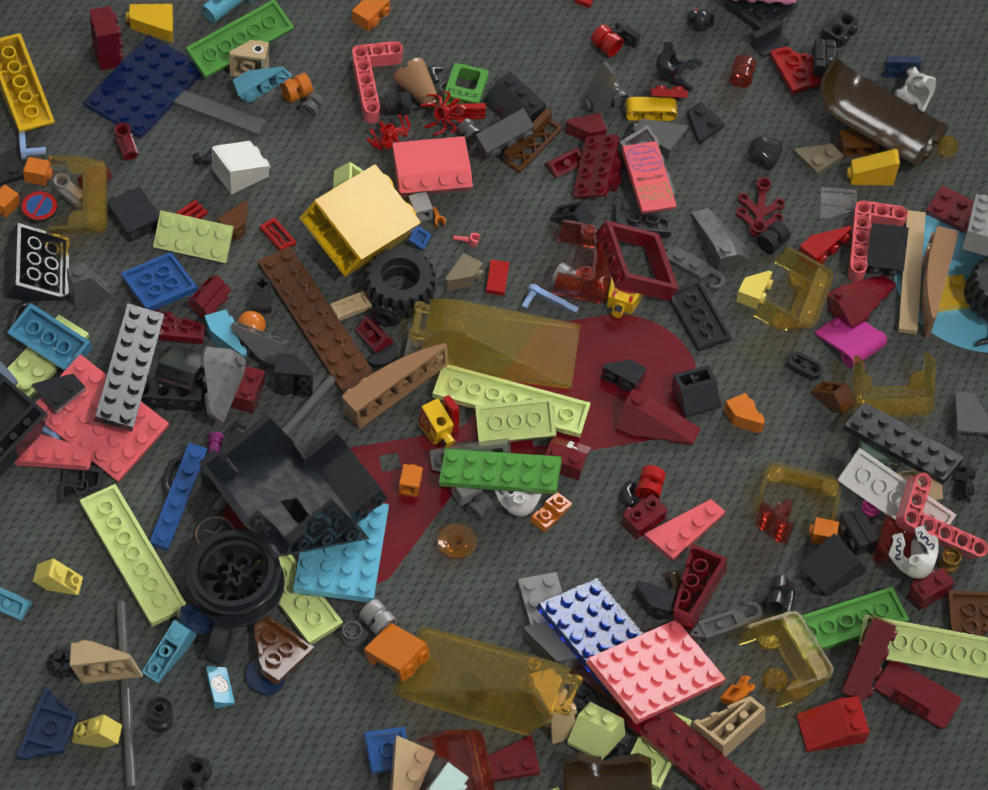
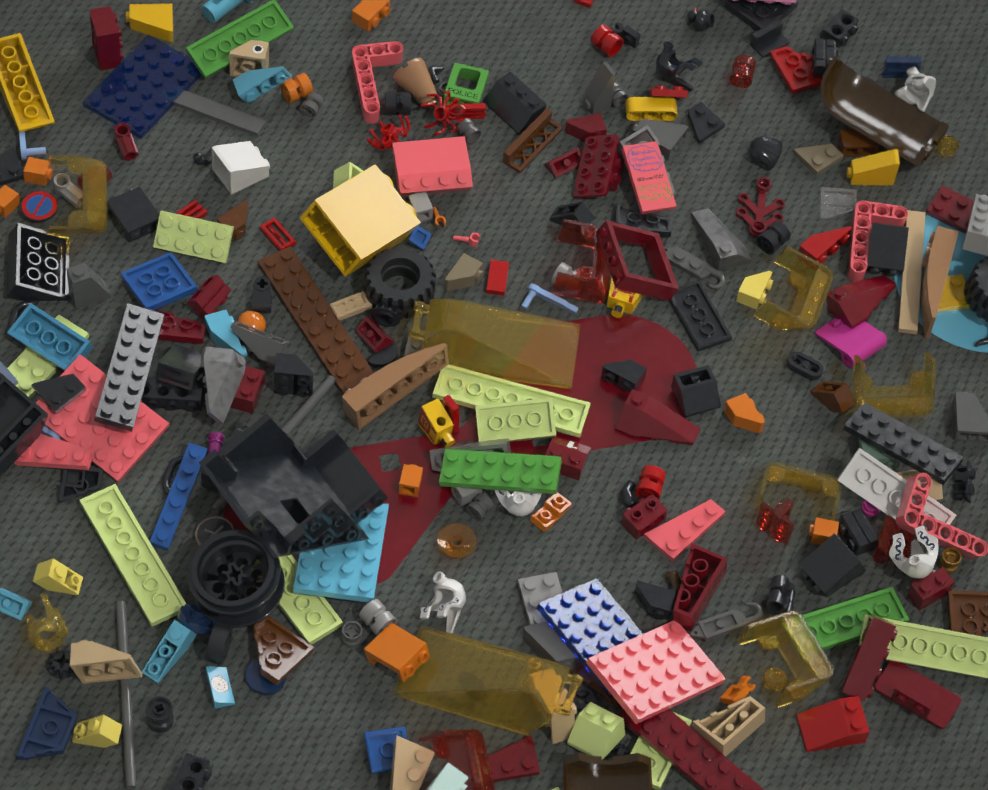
(52, 623): none -> clear yellow piece
(448, 600): none -> white piece
(505, 133): dark grey slope -> none

